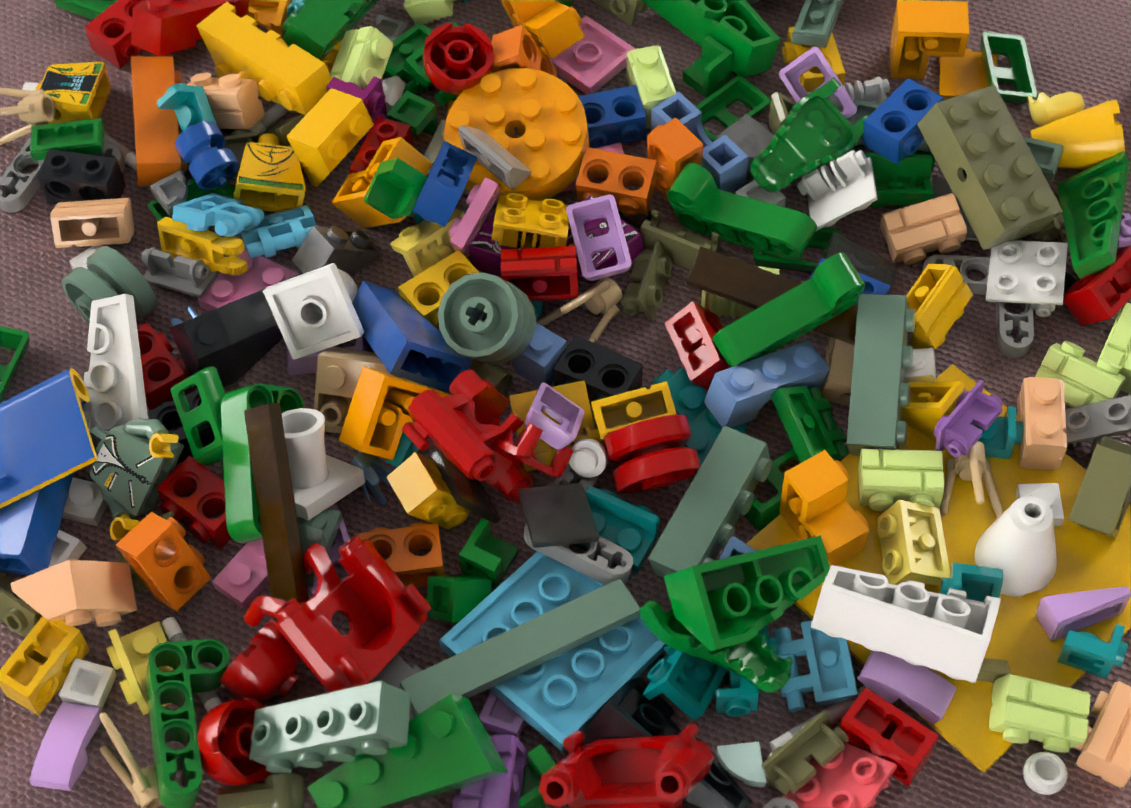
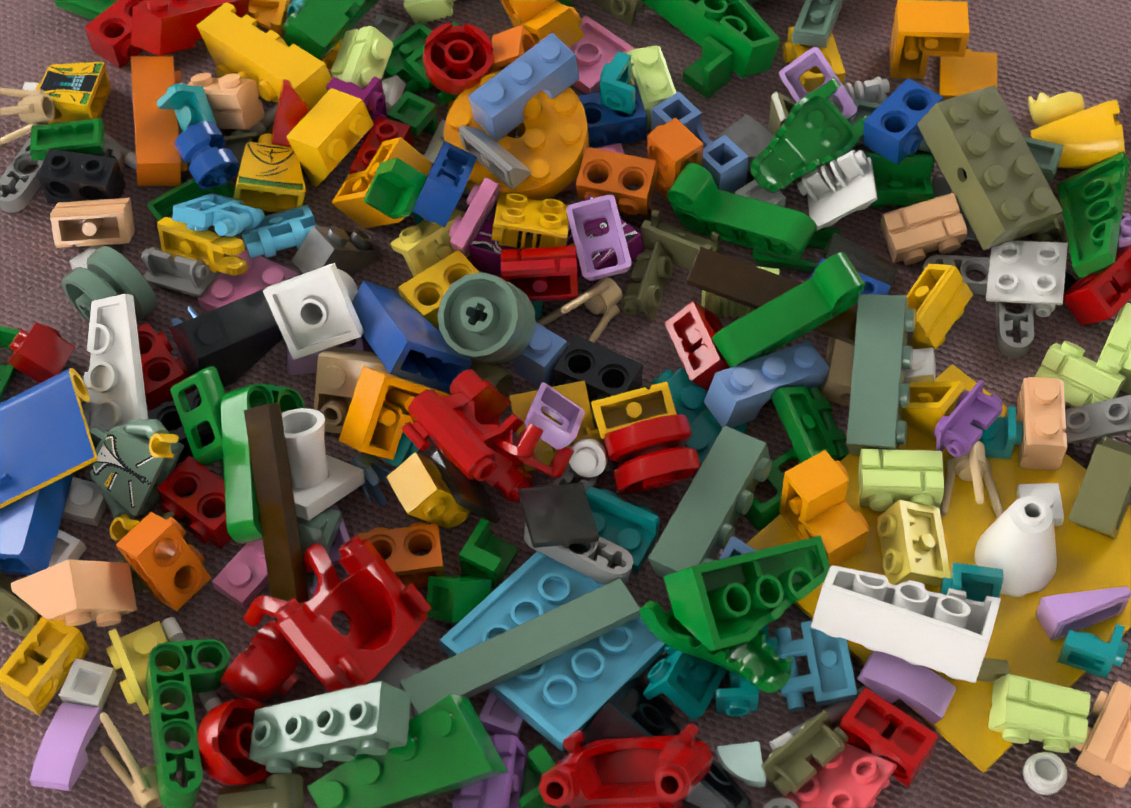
(40, 352): none -> red brick
(170, 191): light grey tile -> none
(289, 113): none -> red tile
(501, 100): none -> medium blue arch
(614, 85): none -> teal bracket
(736, 90): green piece -> none
(1020, 69): green piece -> none

